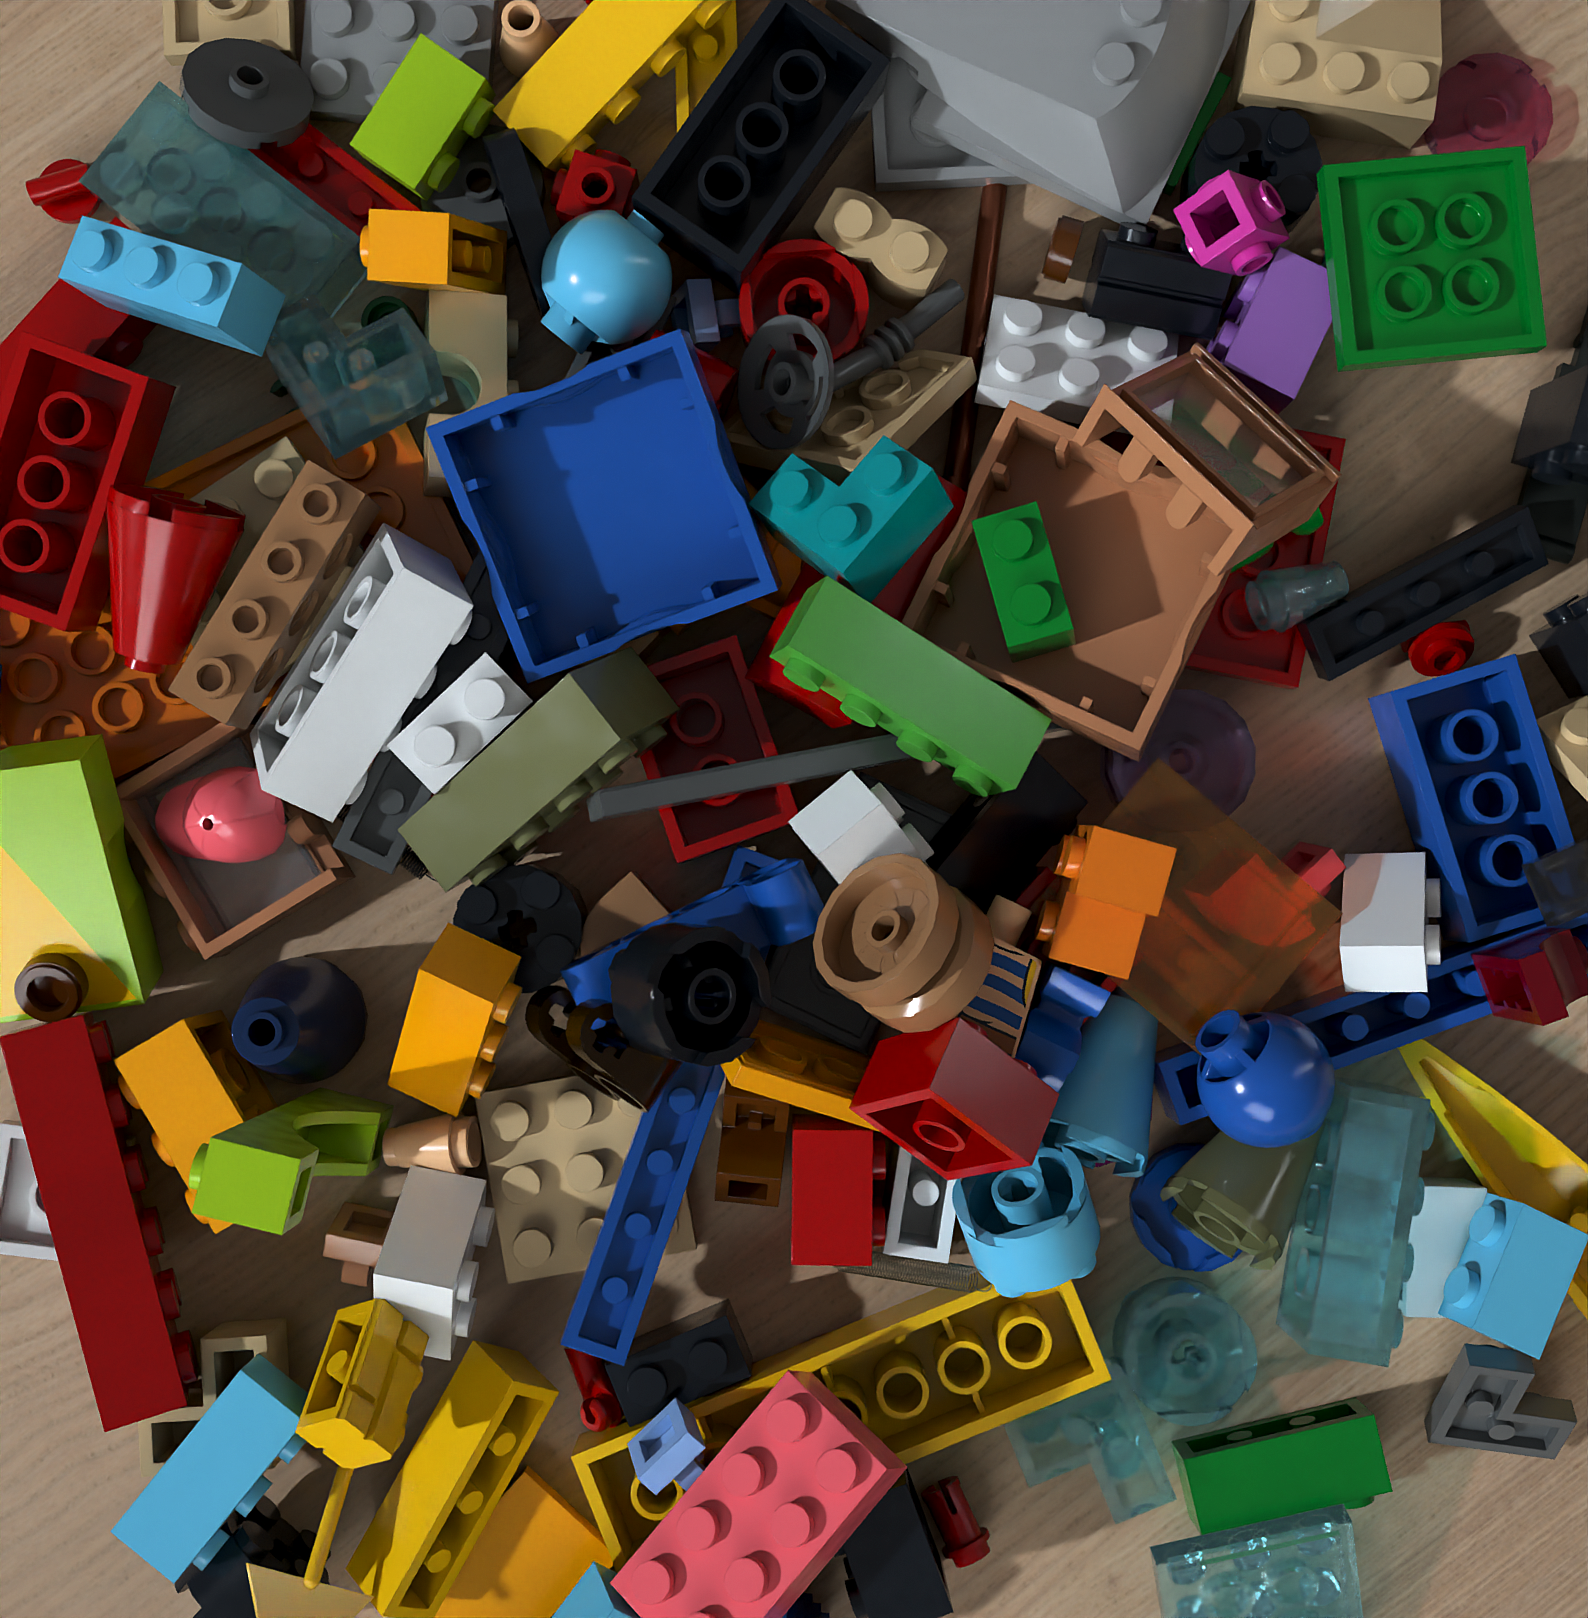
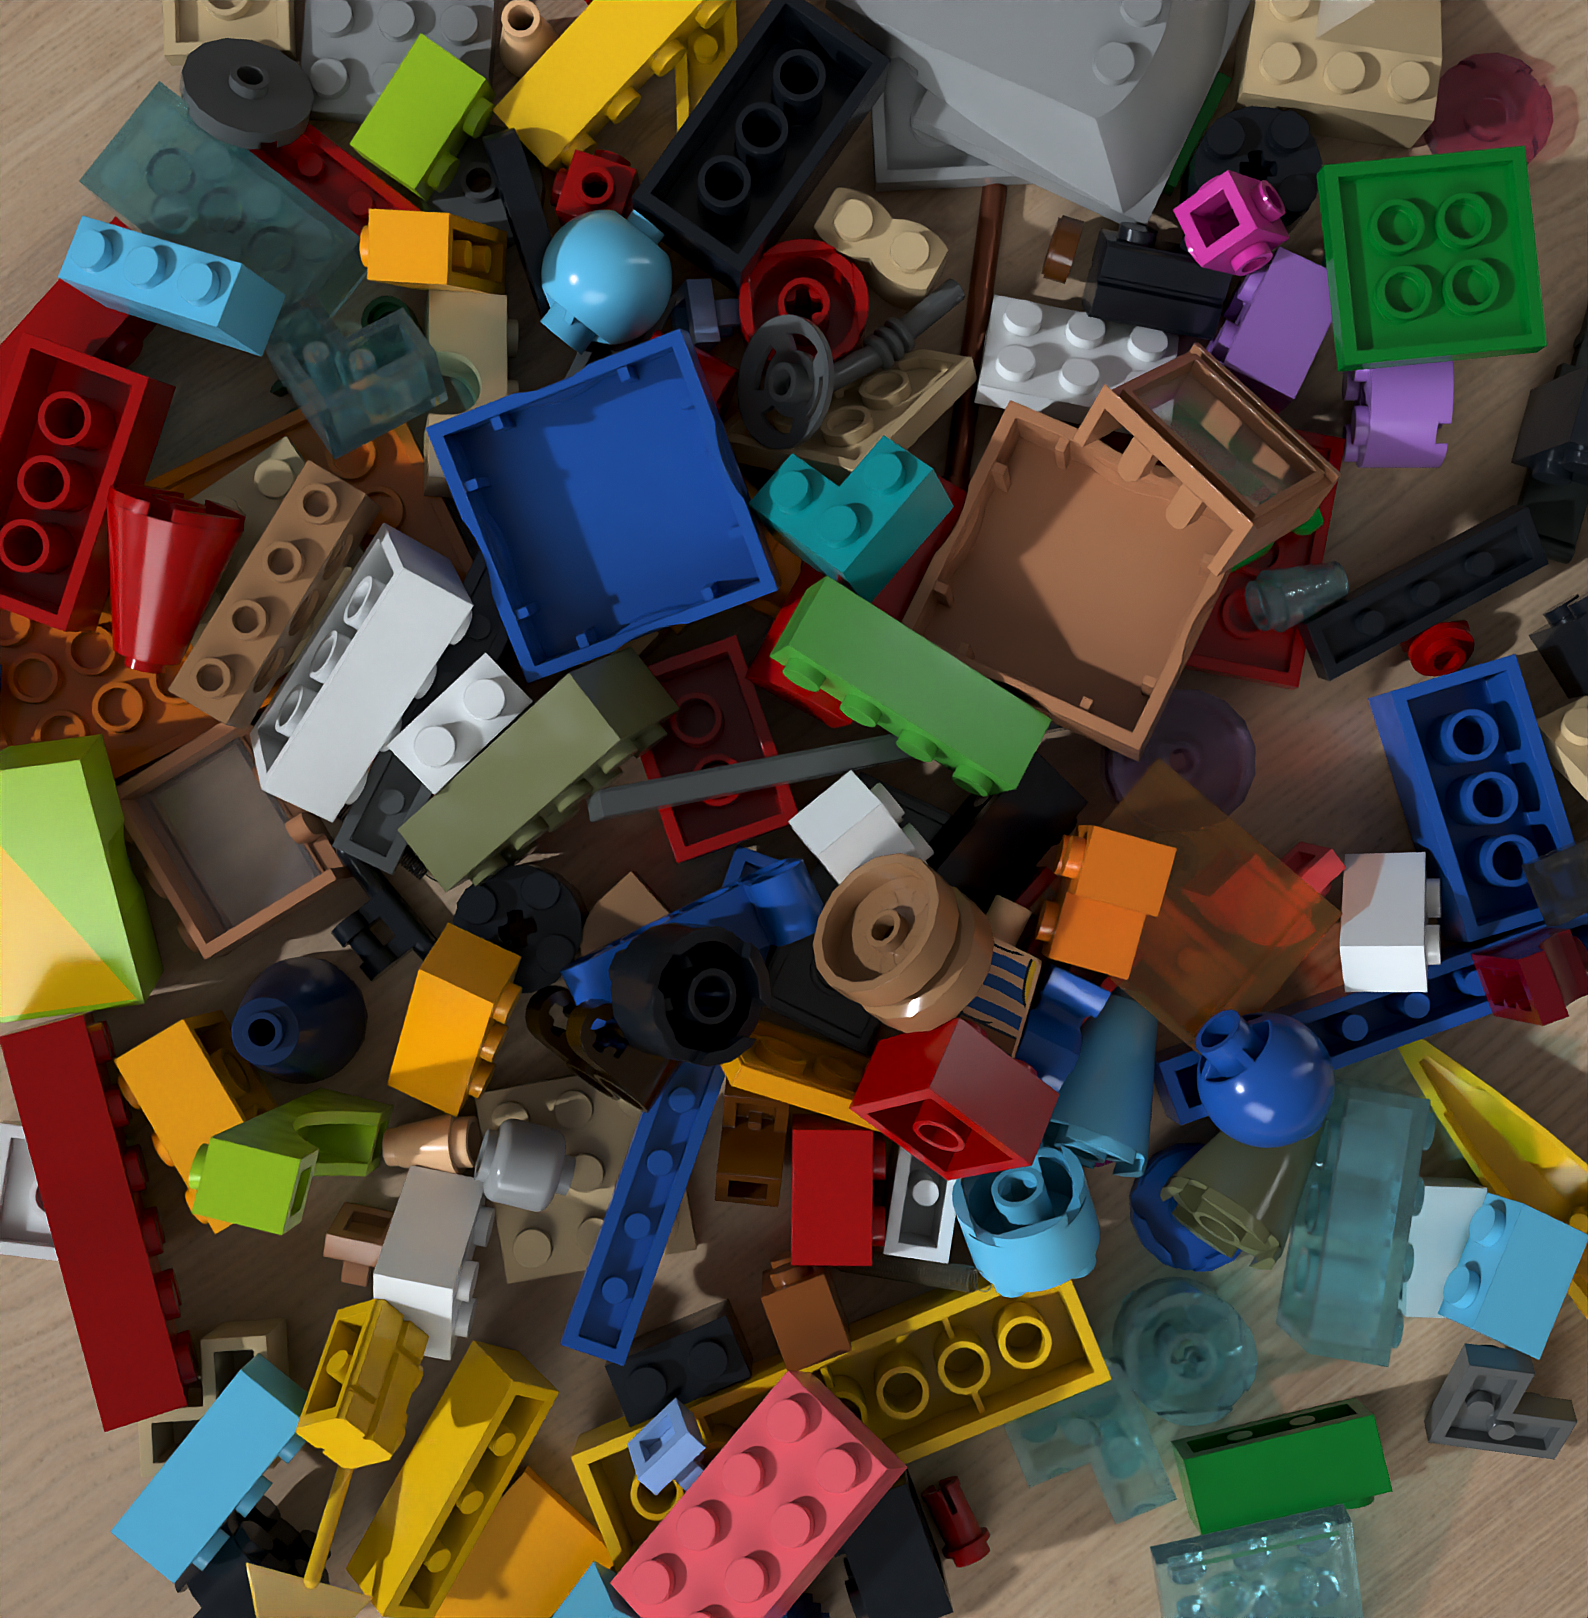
(51, 987): reddish brown tile -> none
(62, 193): red plate -> none
(222, 817): coral cap -> none
(389, 906): none -> black piece
(524, 1165): none -> light grey head
(600, 1404): red arm -> none
(804, 1312): none -> dark orange brick
(1024, 582): green brick -> none
(1398, 415): none -> medium lavender brick

